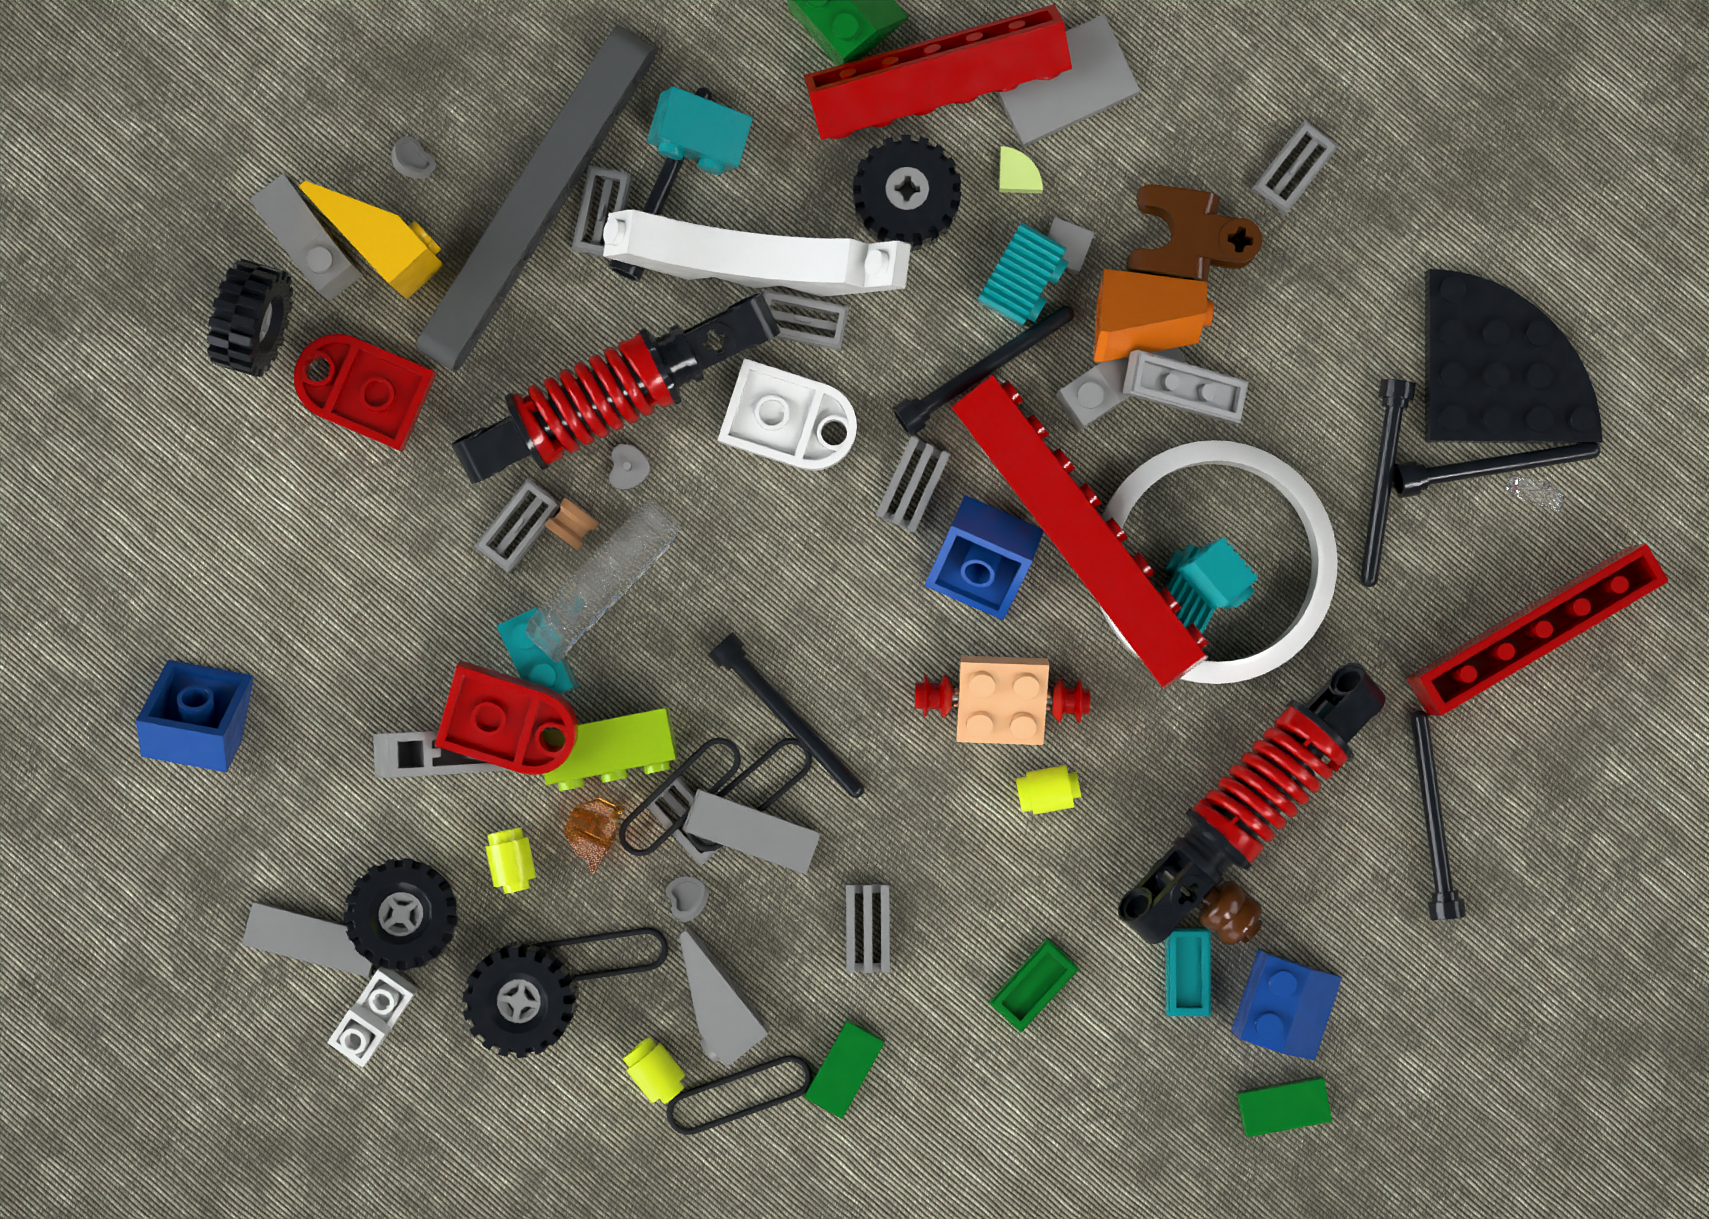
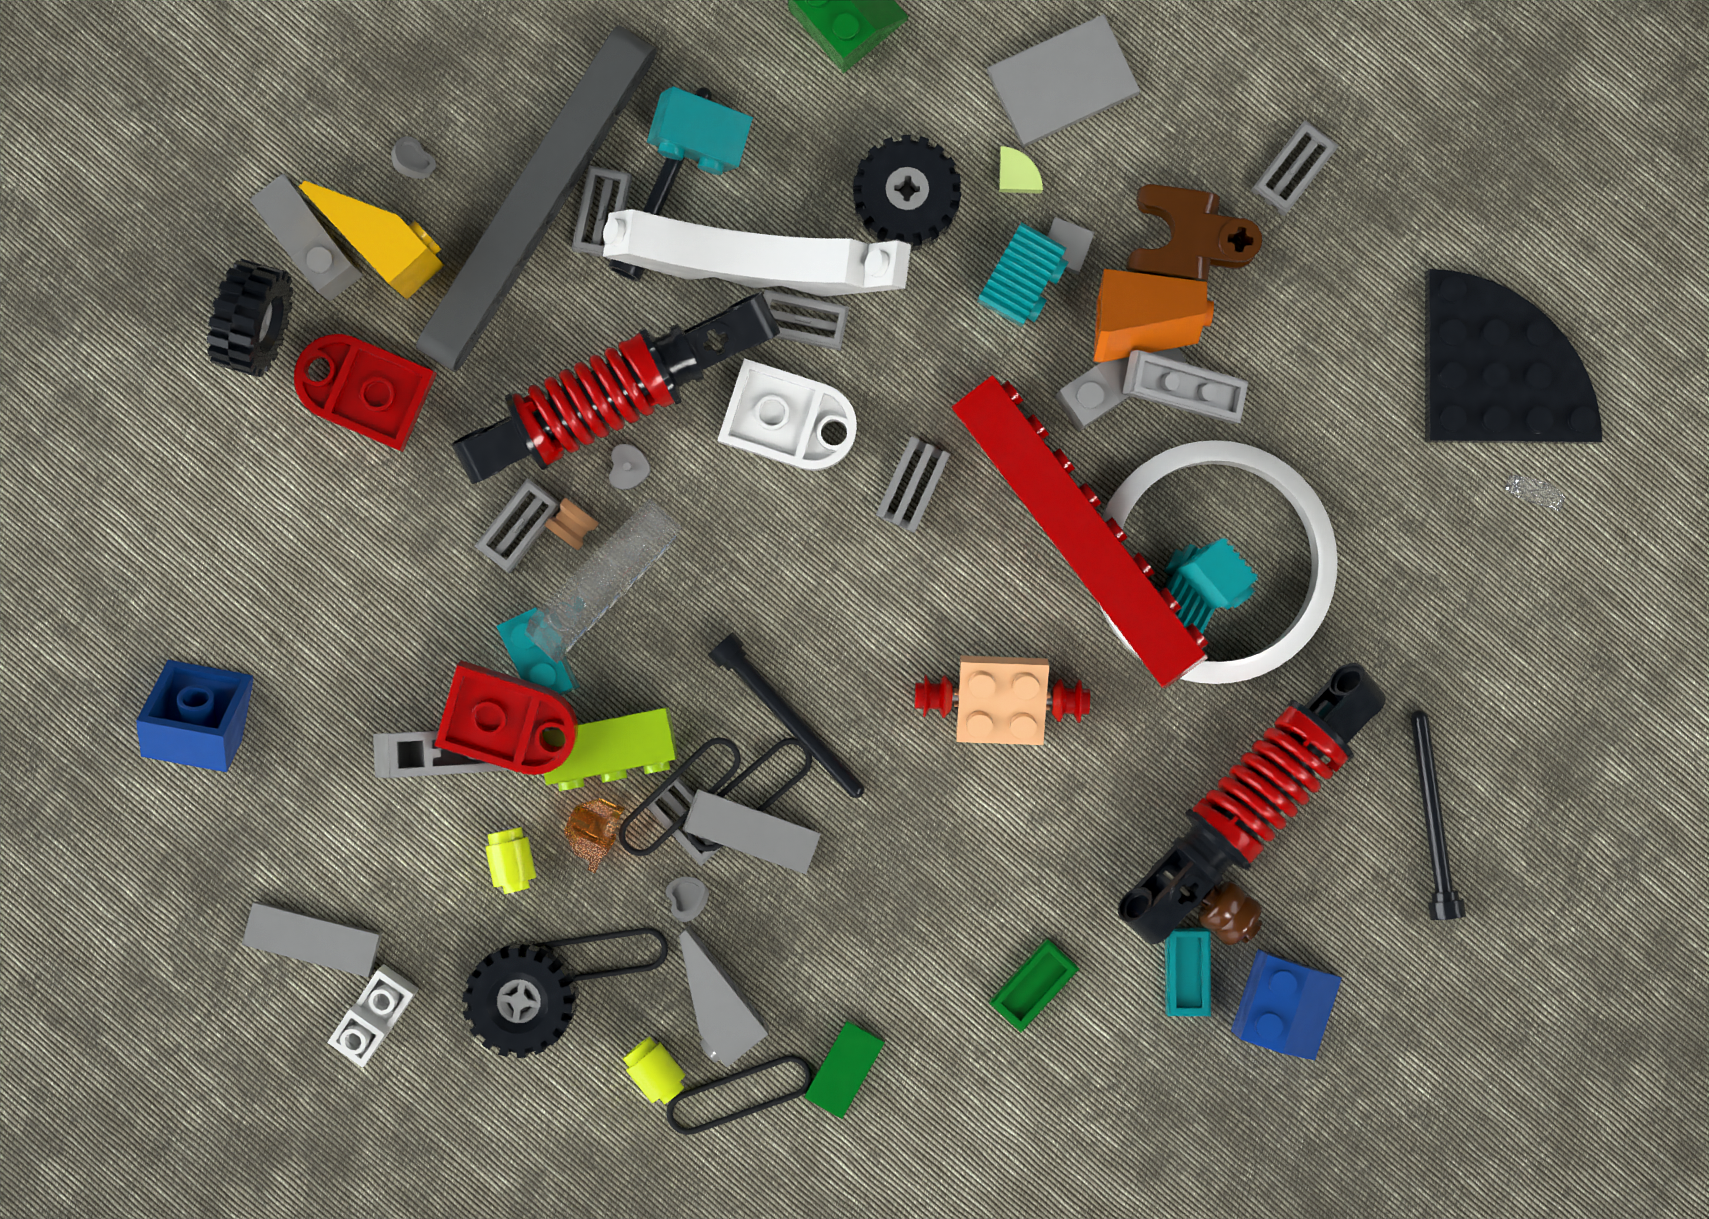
(387, 898): black wheel -> none
(868, 965): light grey tile -> none
(916, 412): black piece -> none
(939, 72): red brick -> none
(984, 557): blue slope -> none
(1048, 789): neon yellow brick -> none
(1284, 1106): green tile -> none
(1395, 398): black piece -> none
(1412, 478): black piece -> none
(1537, 629): red brick -> none

